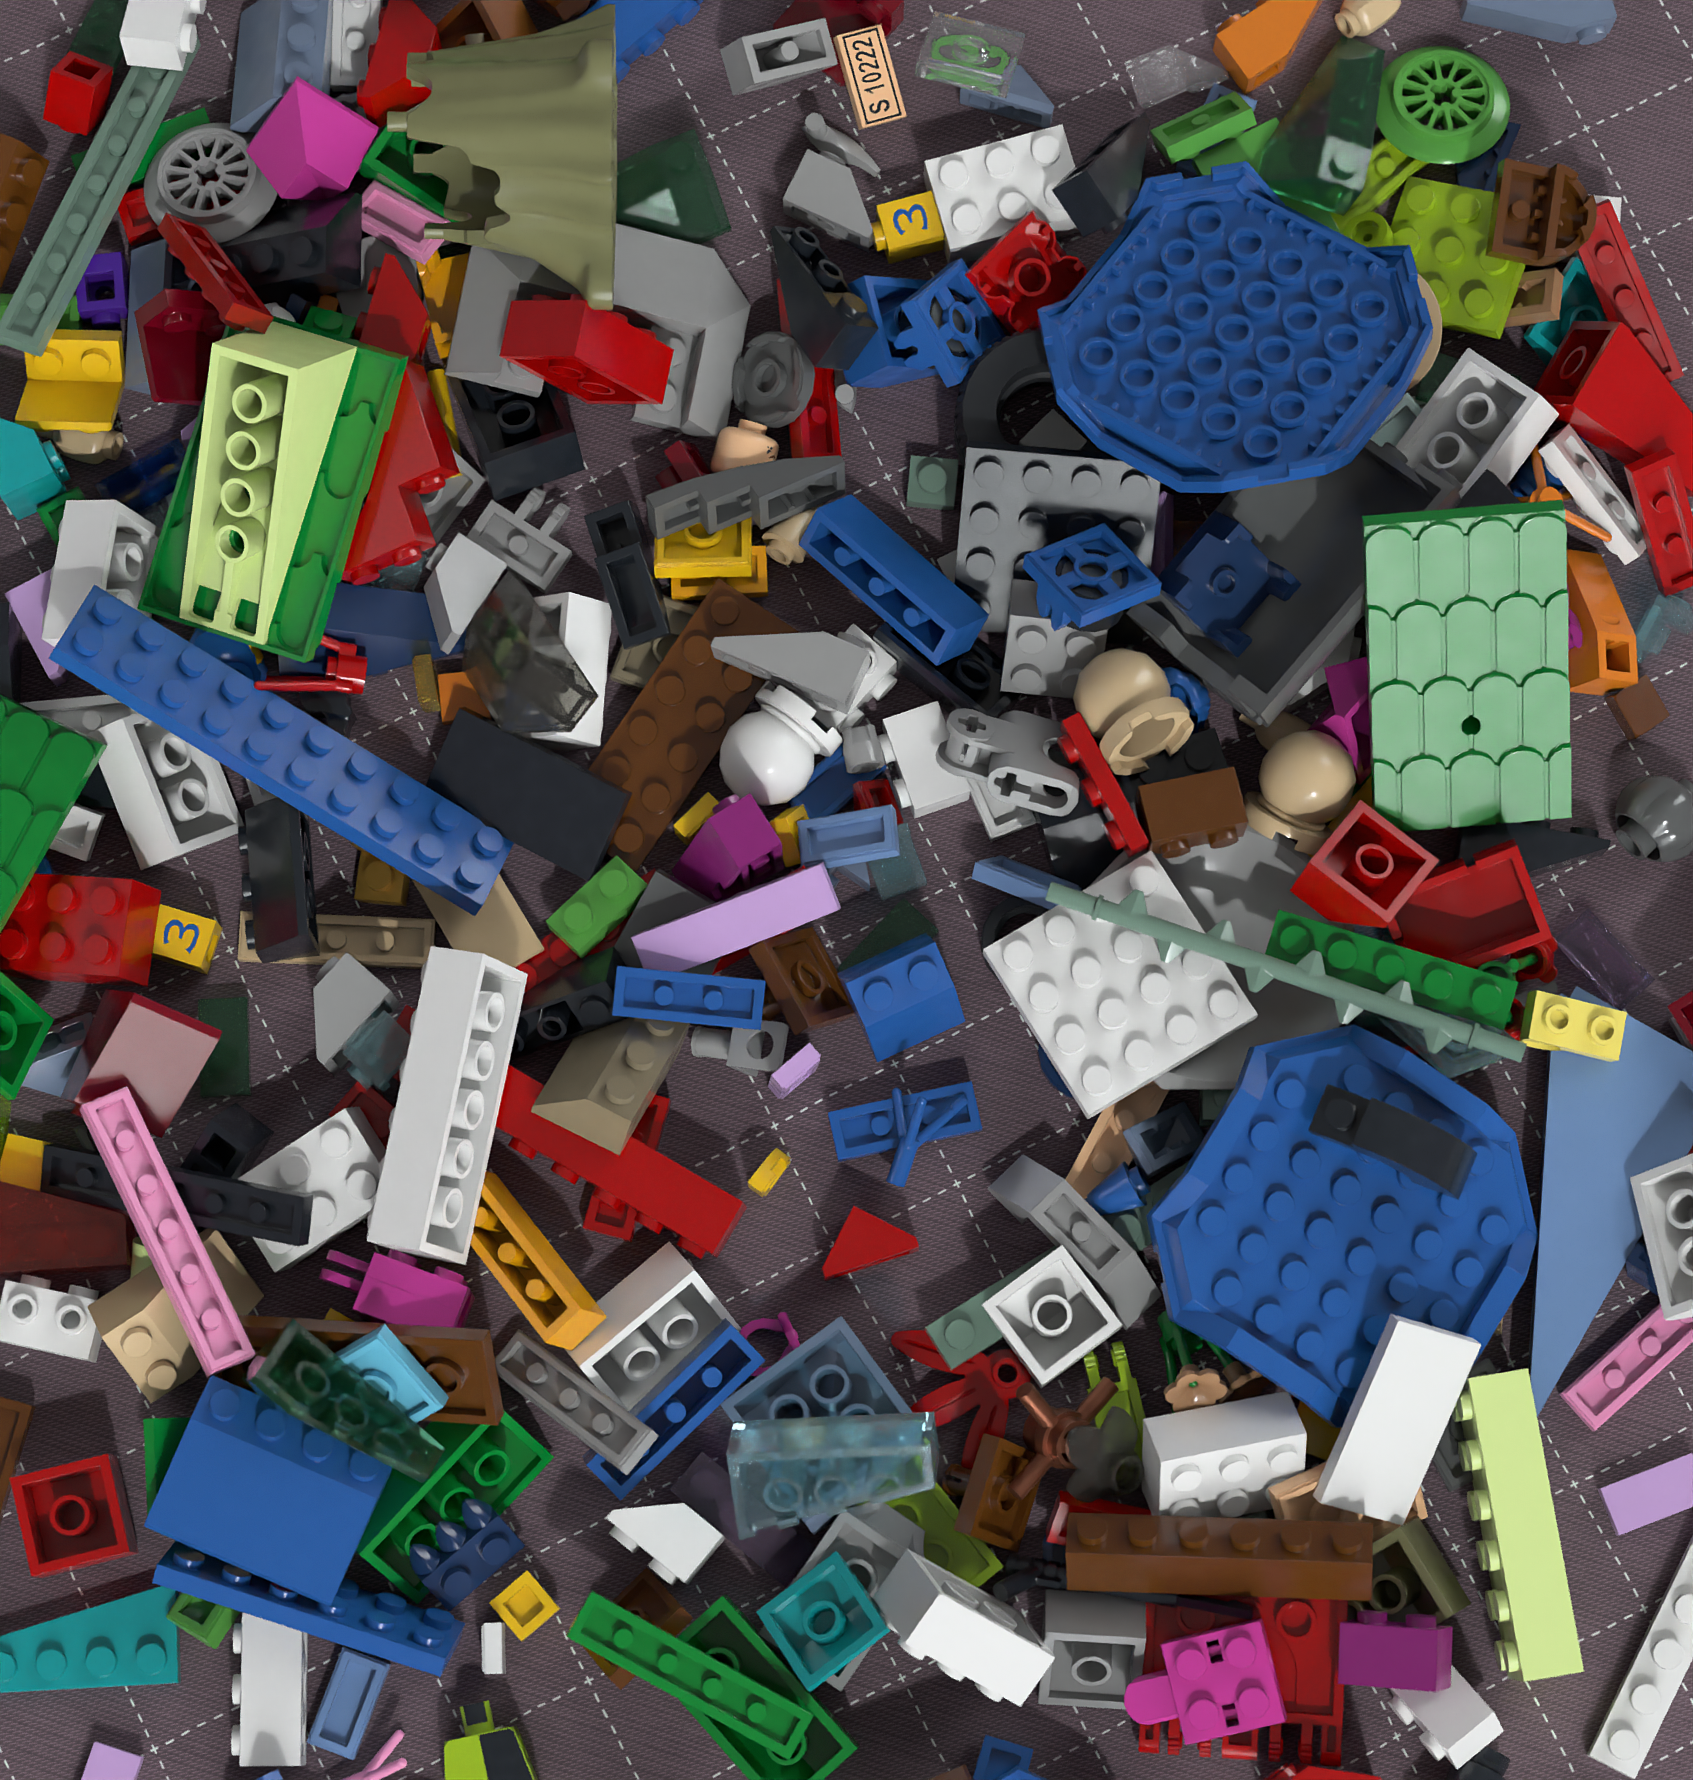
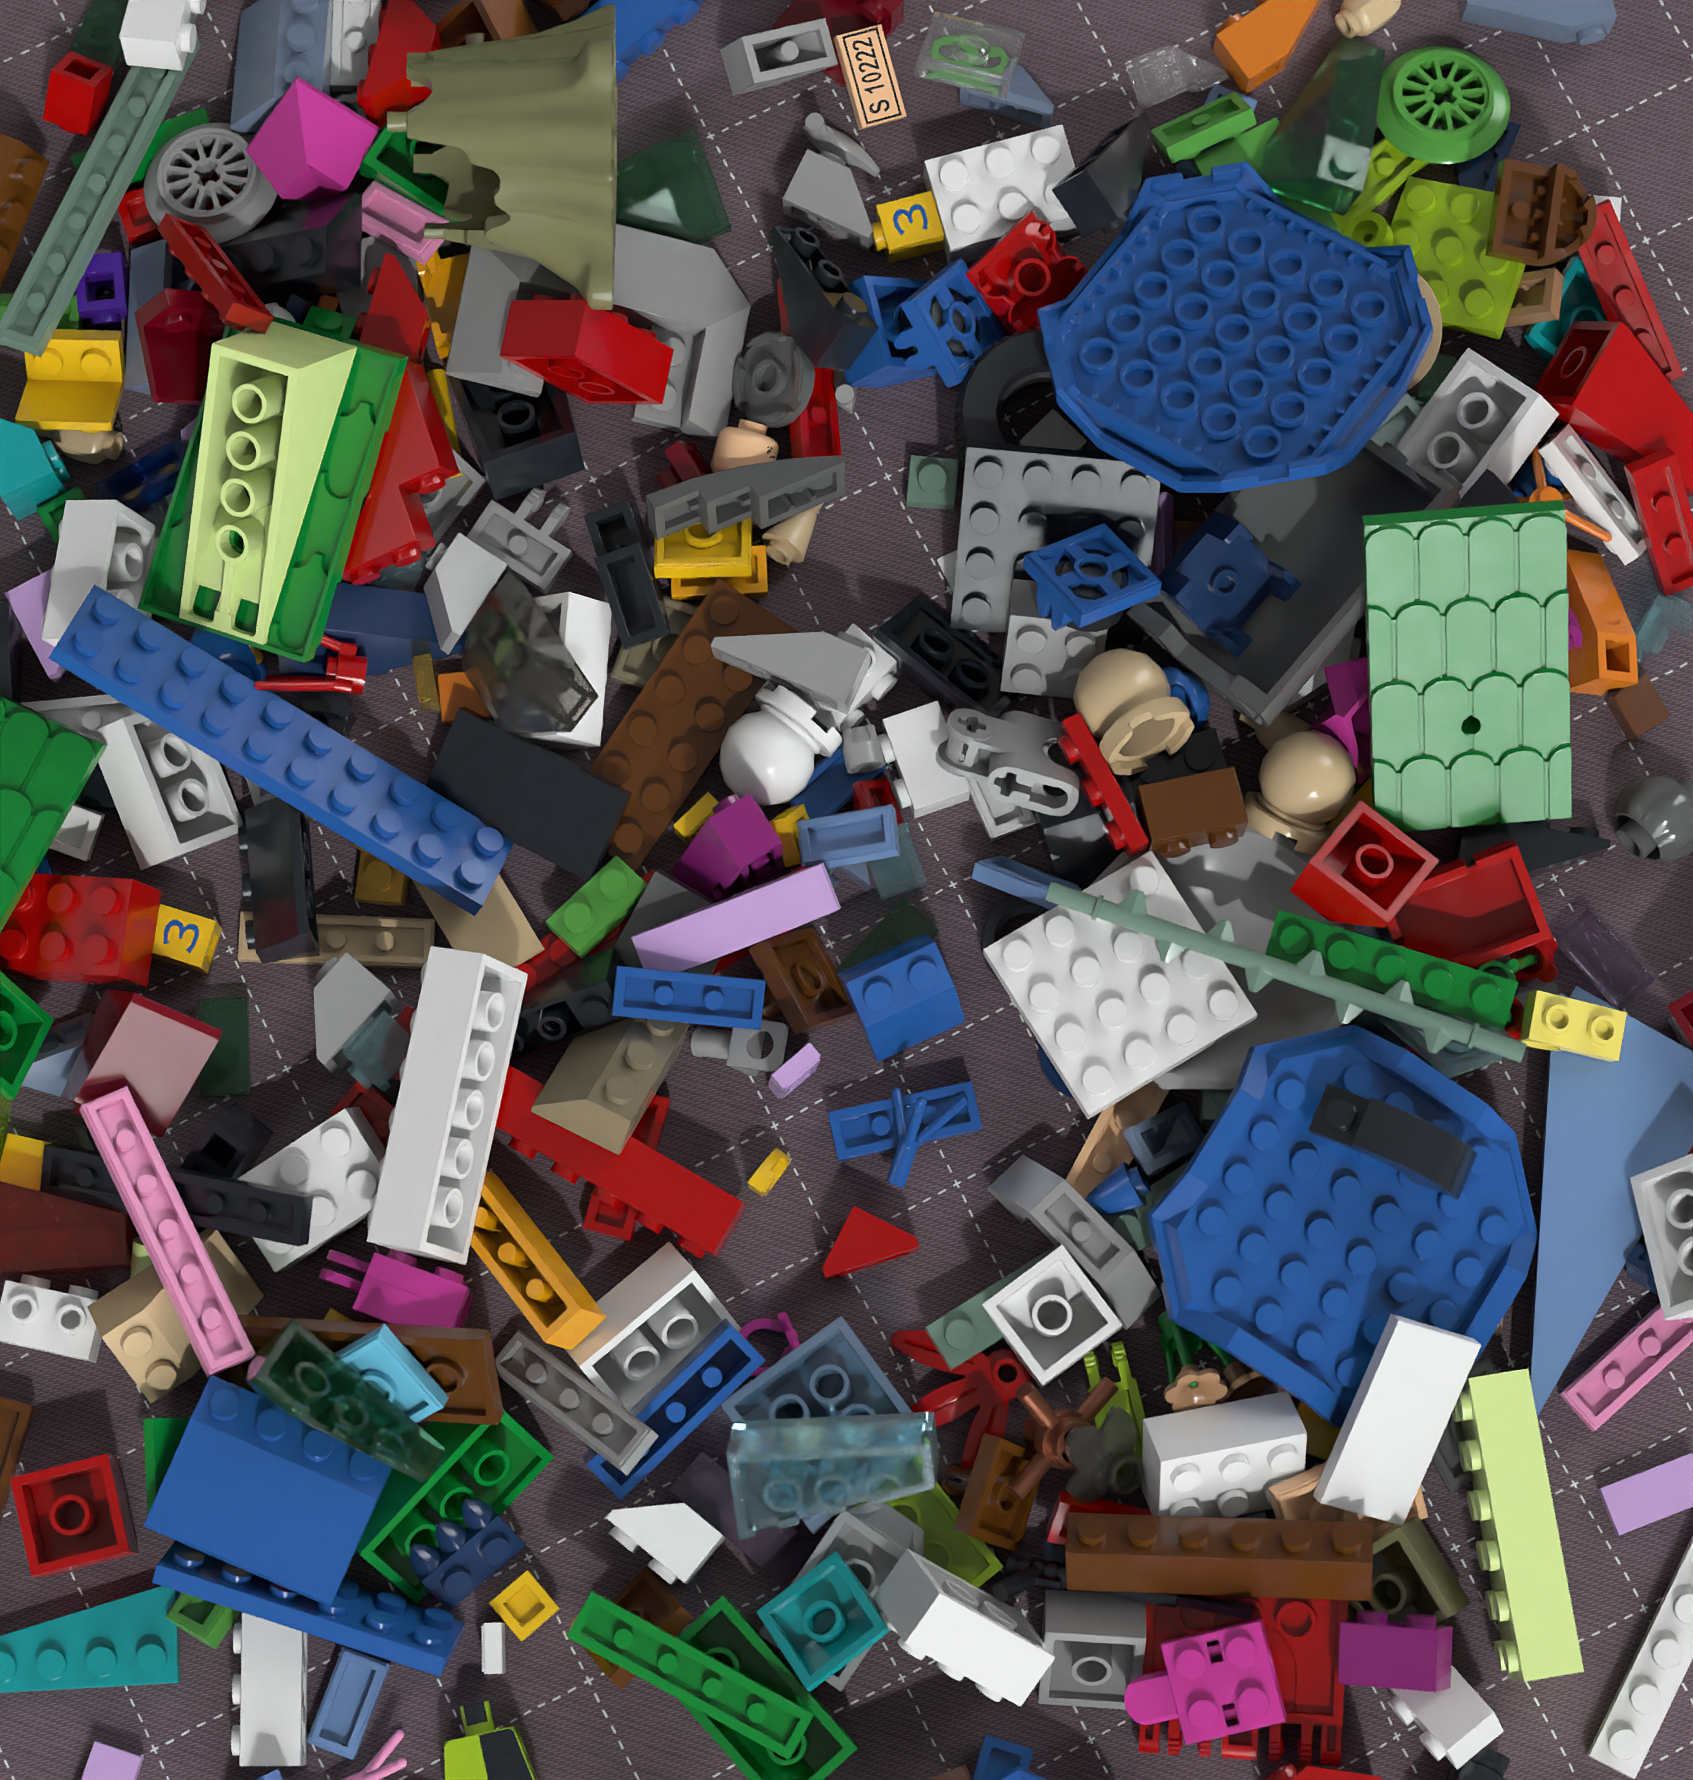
(893, 579): blue brick -> none

